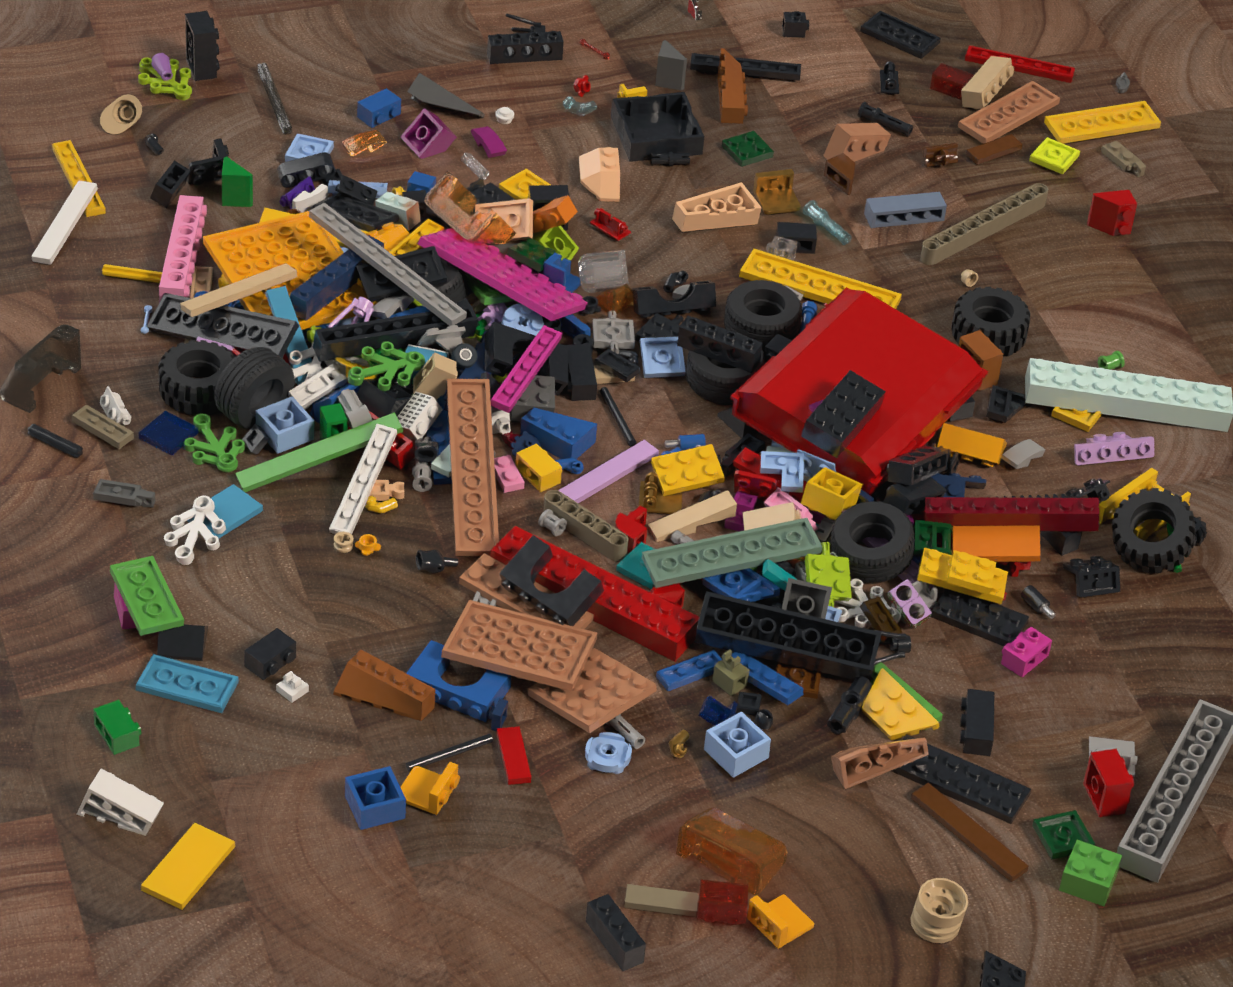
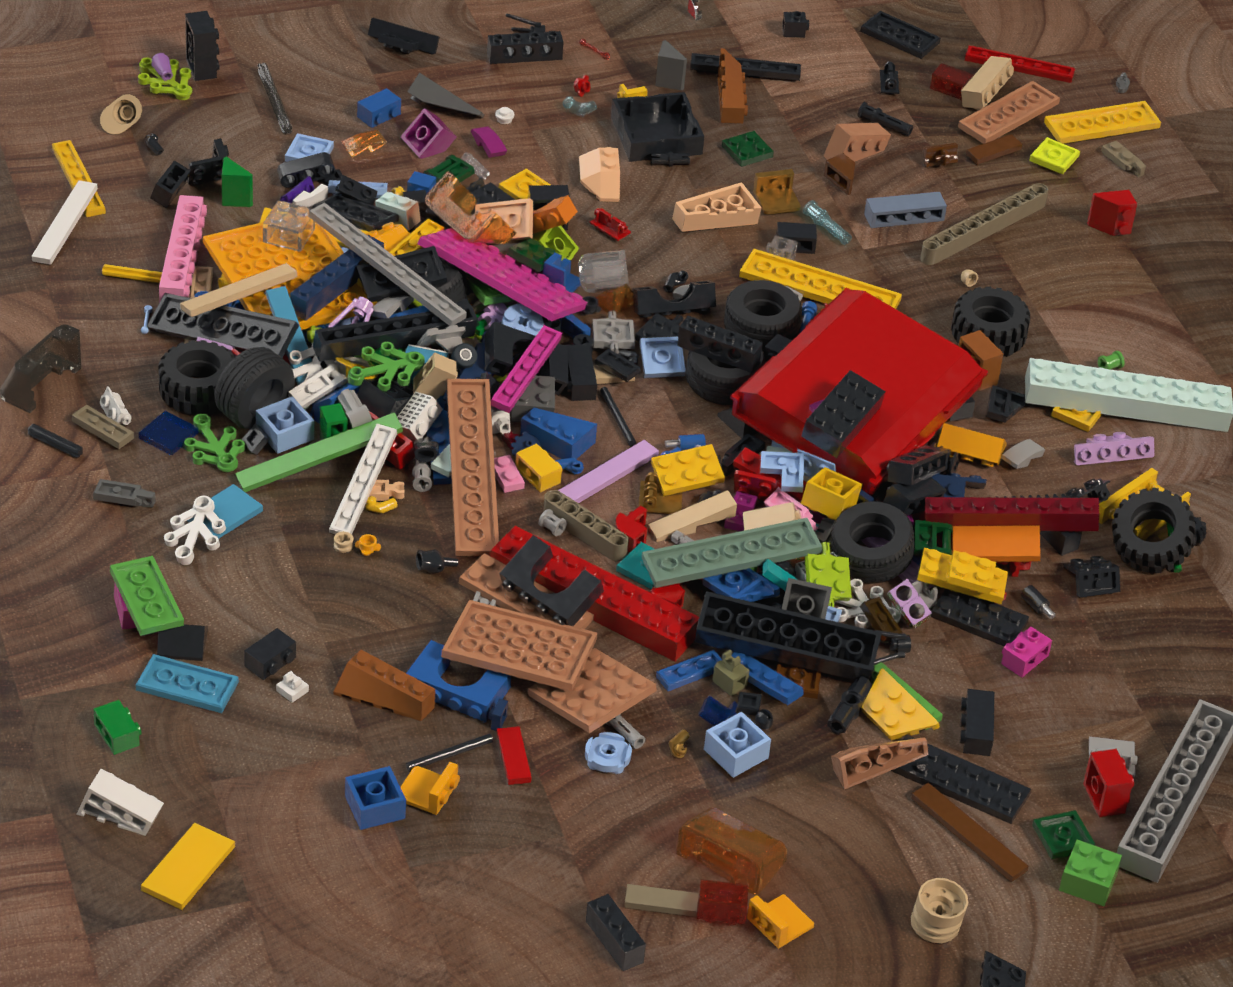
(288, 226): none -> clear brick
(402, 37): none -> black bracket
(453, 164): none -> dark green plate

